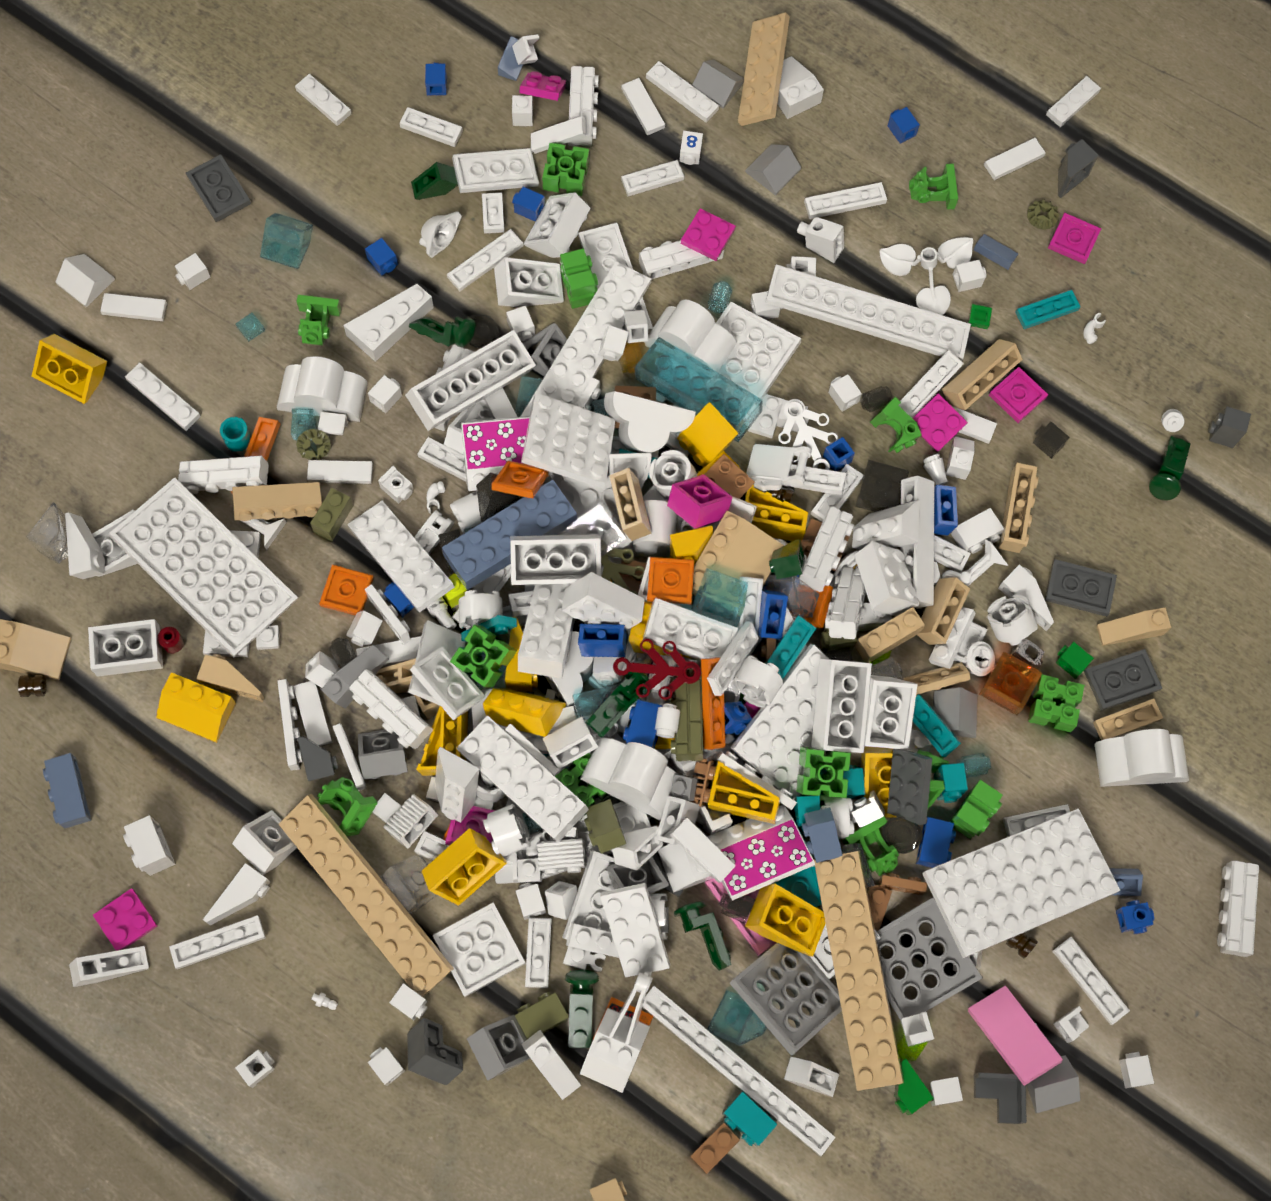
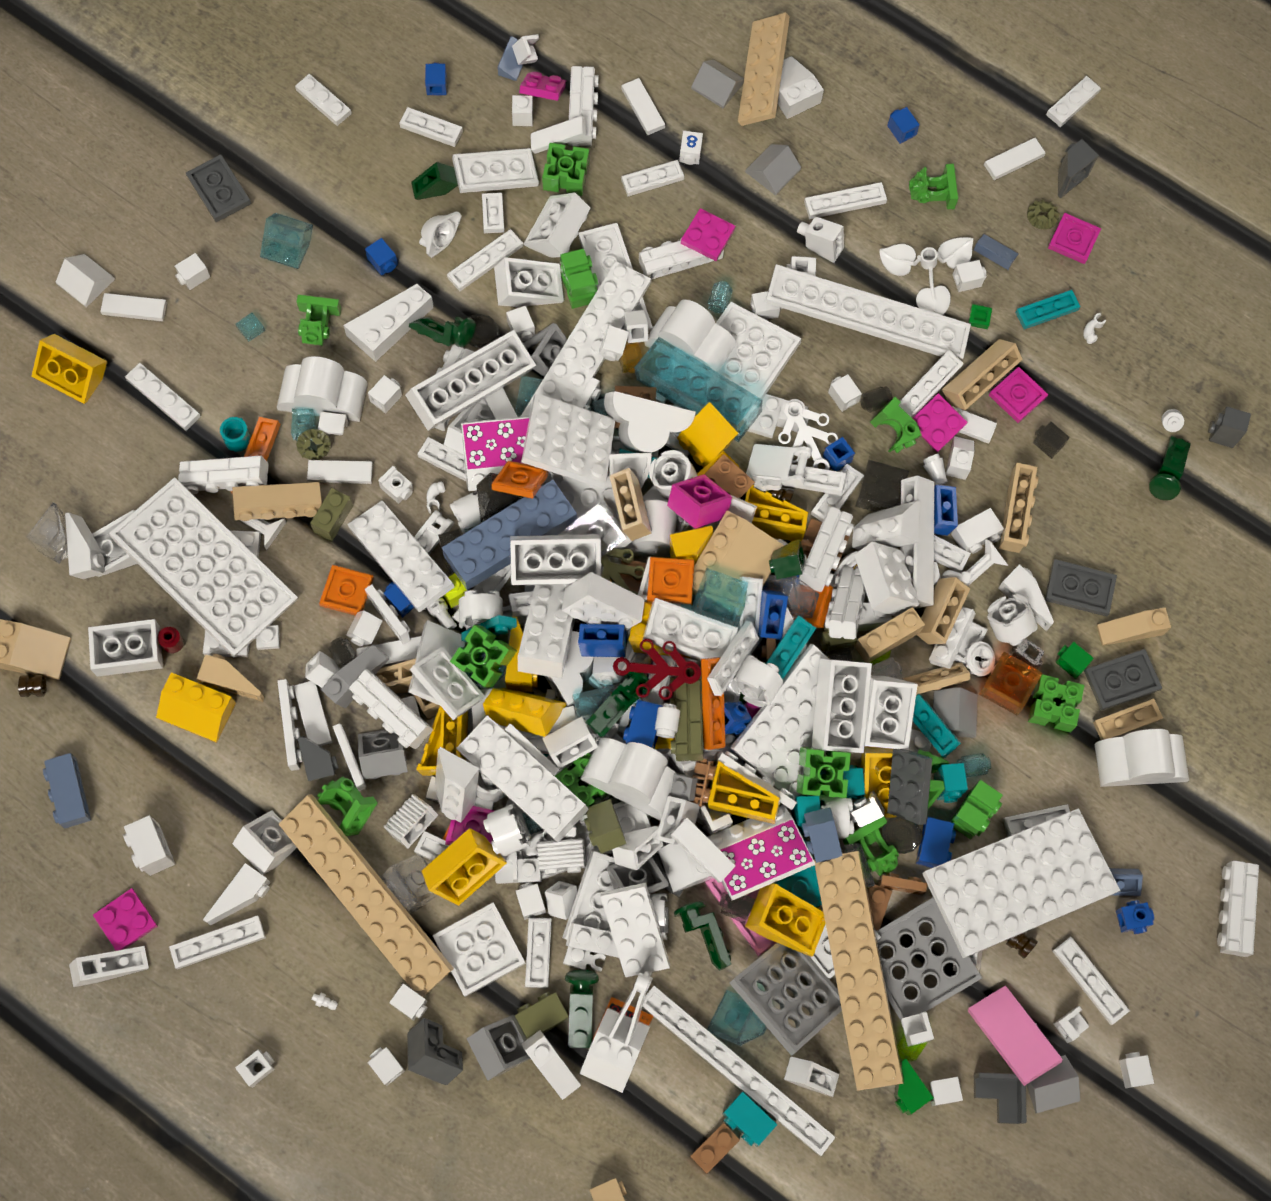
(386, 808): white tile -> none
(528, 203): blue brick -> none
(682, 91): white plate -> none

